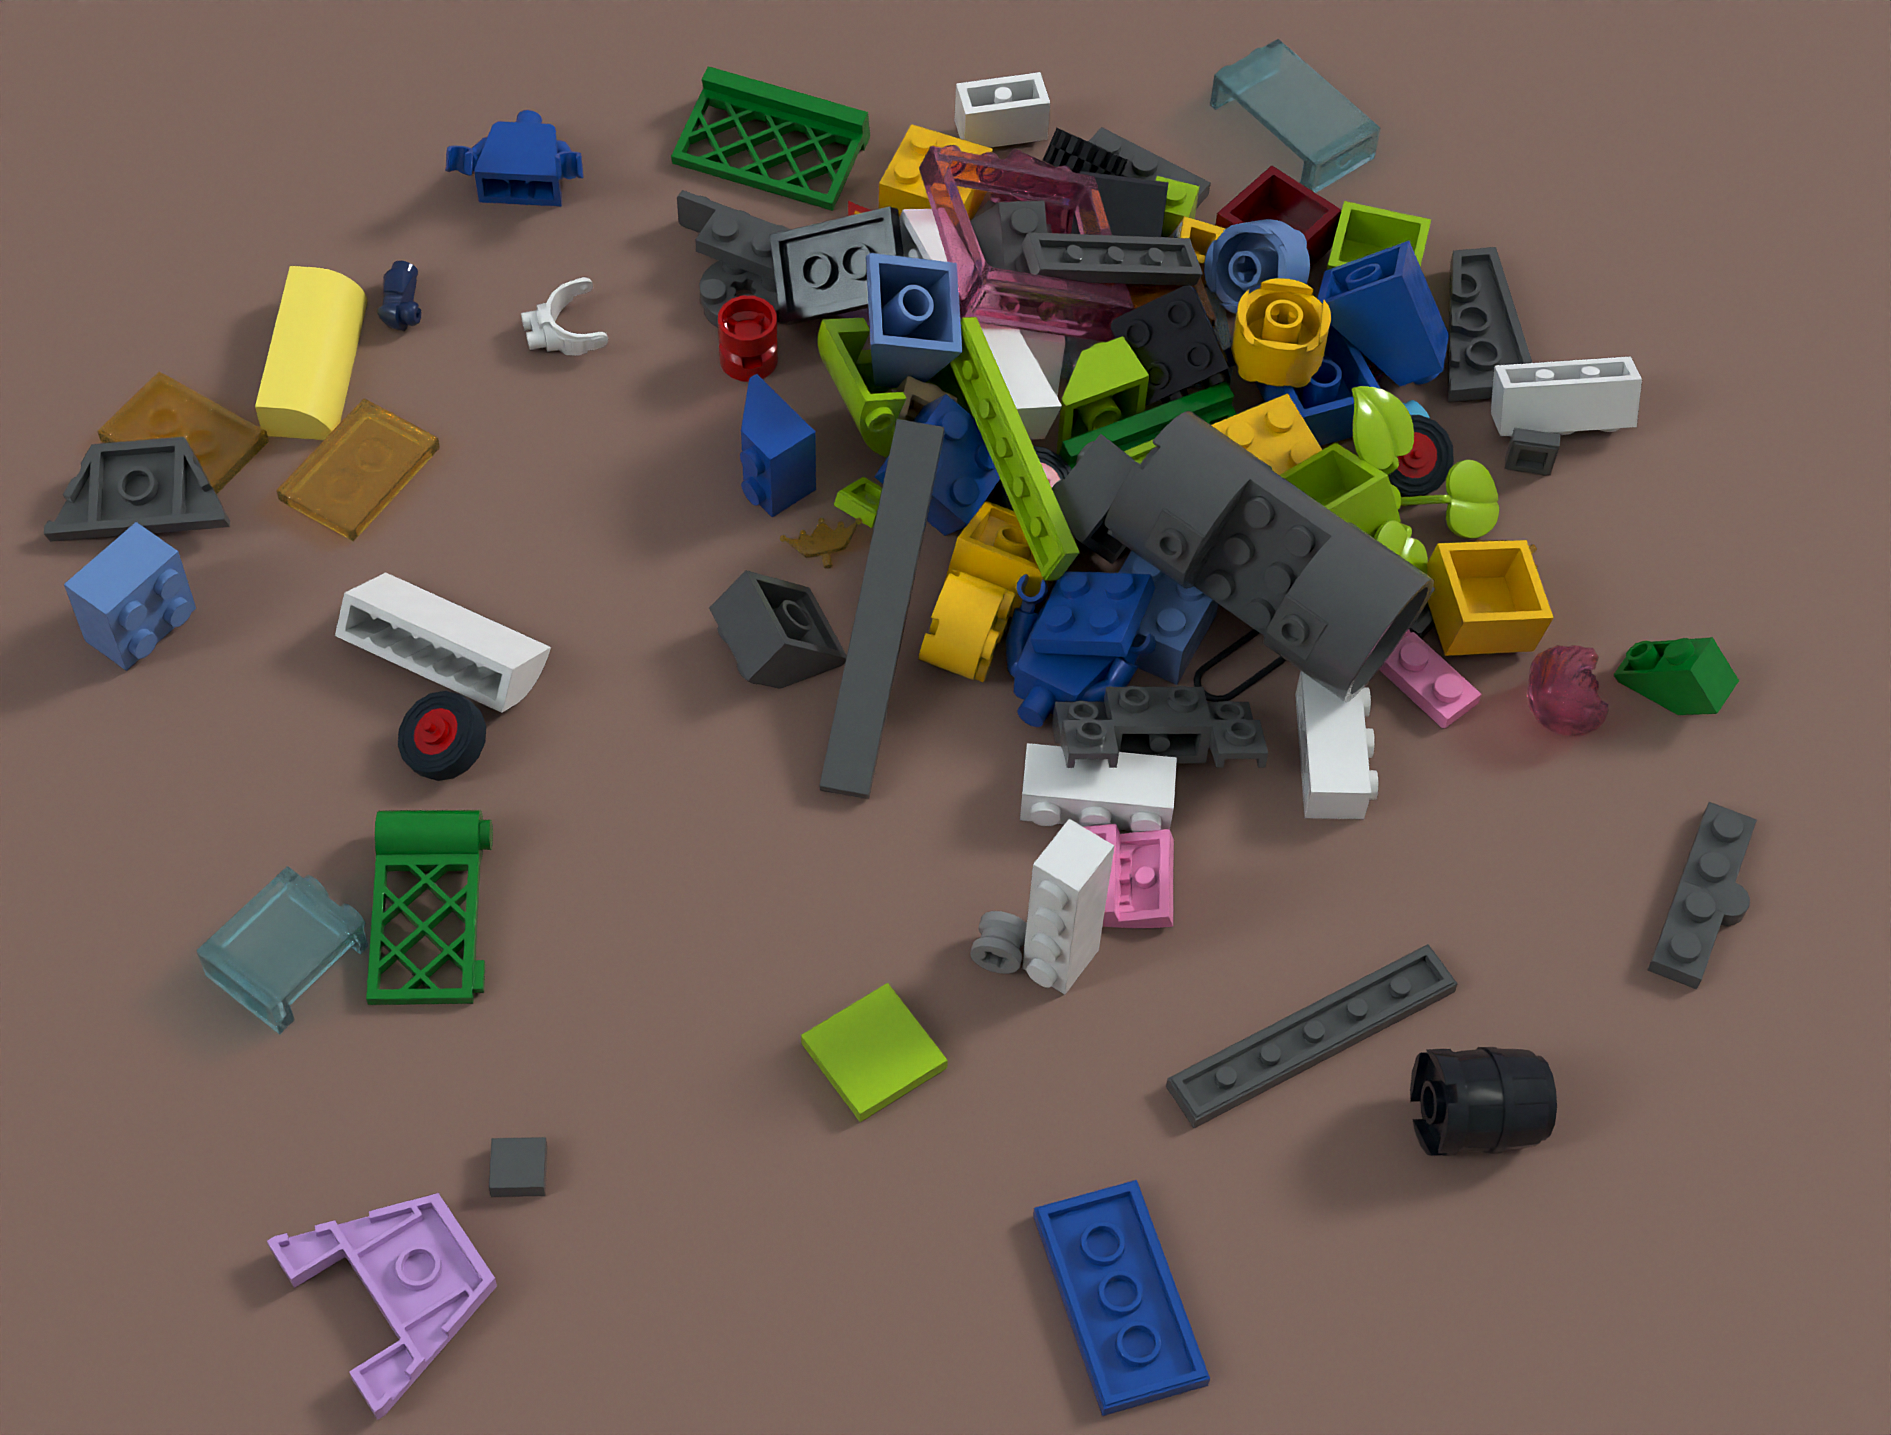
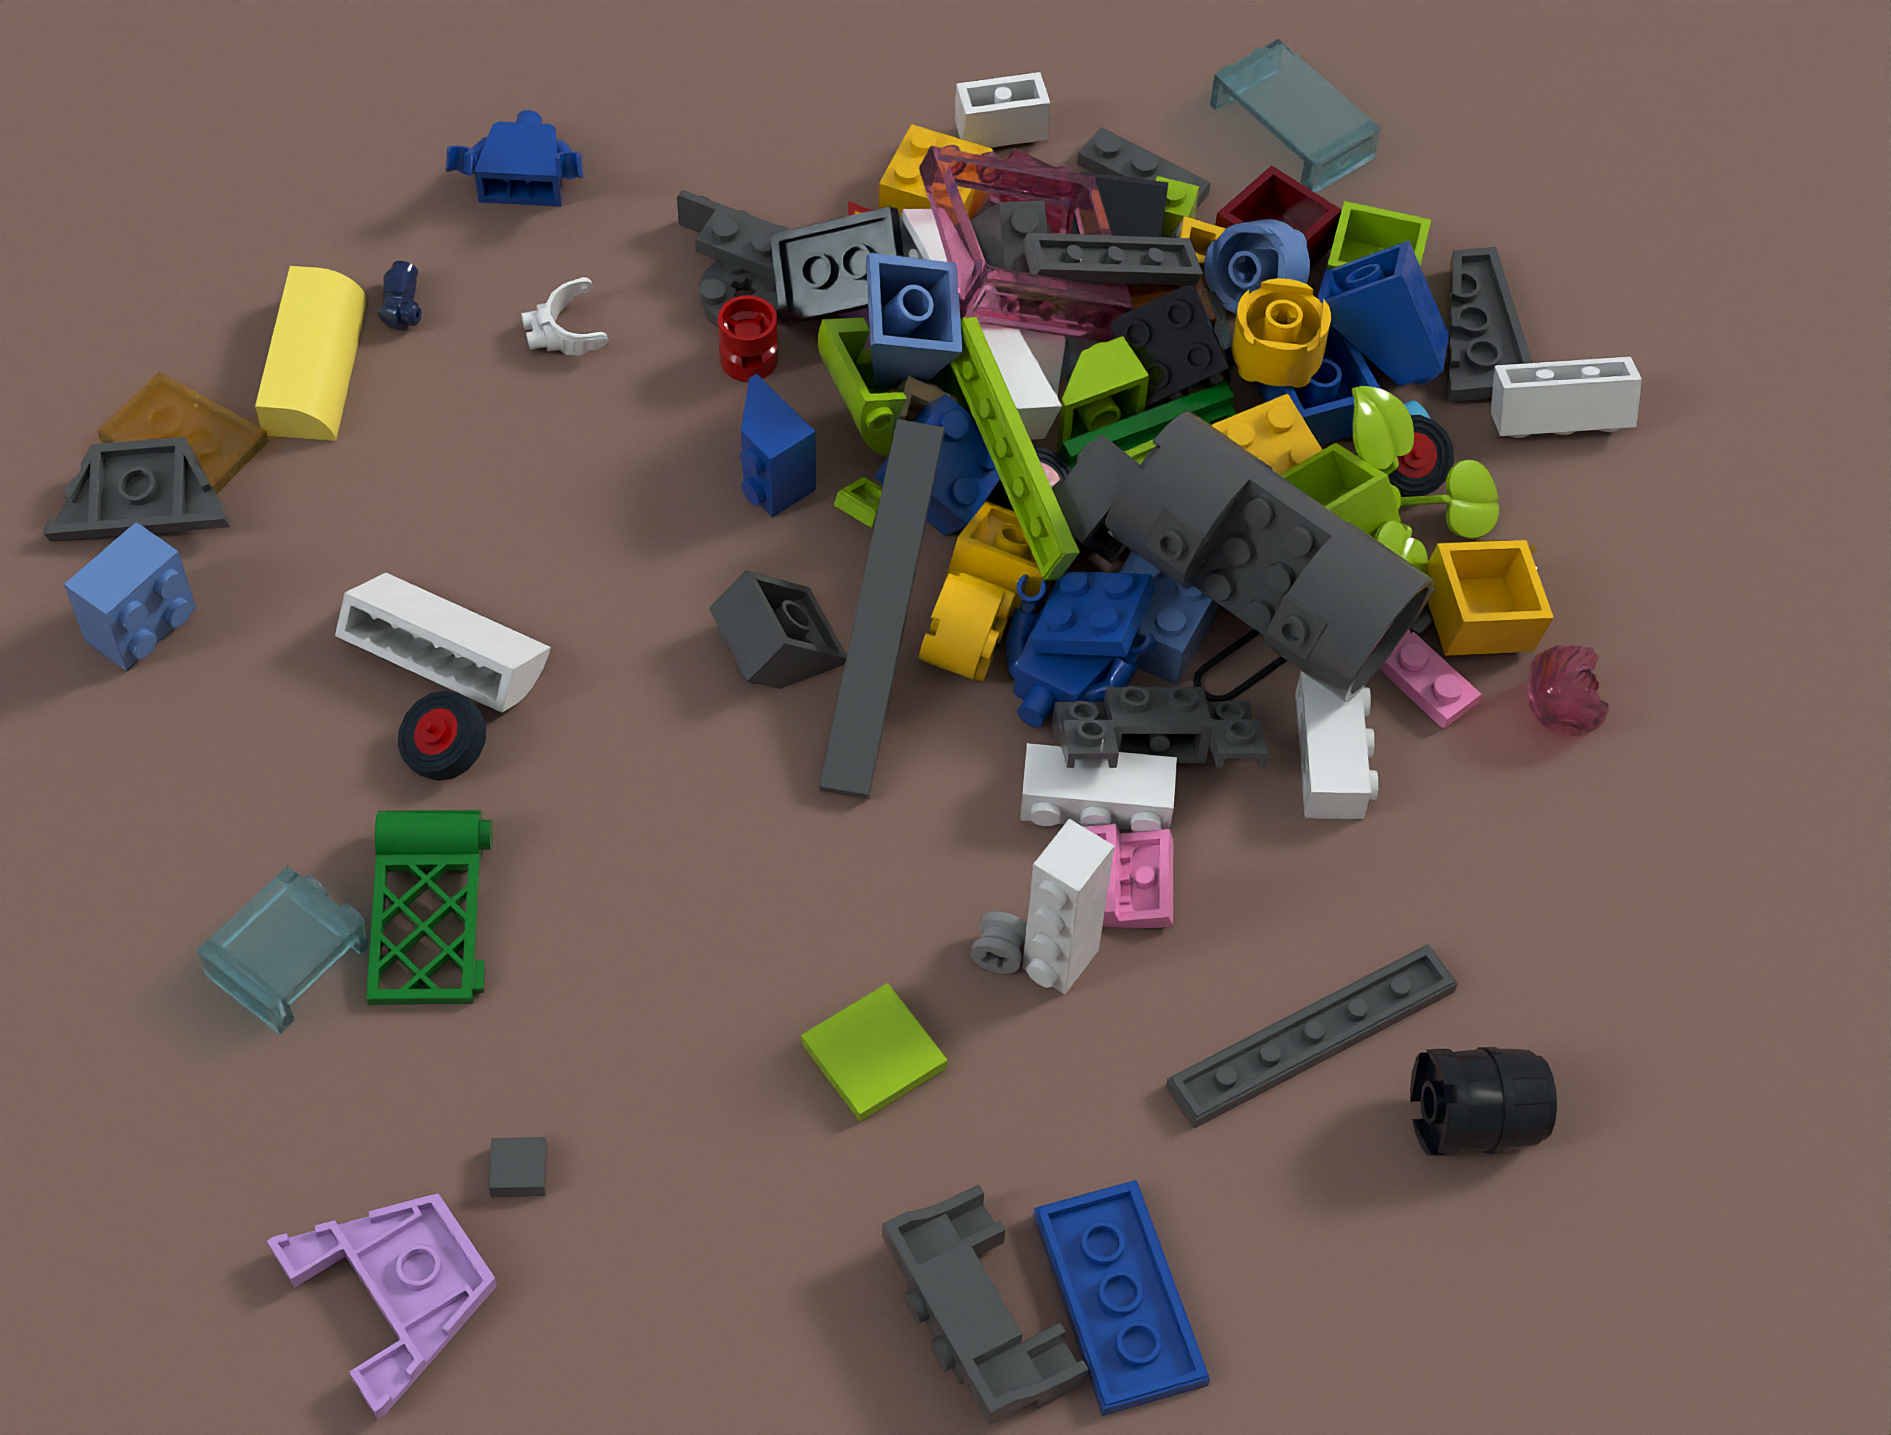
(358, 469): clear yellow tile -> none
(790, 111): green fence -> none
(823, 540): clear yellow piece -> none
(966, 1313): none -> dark grey bracket
(1082, 155): black tyre -> none
(1532, 451): dark grey tile -> none
(1679, 674): green slope -> none
(1704, 896): dark grey hinge -> none

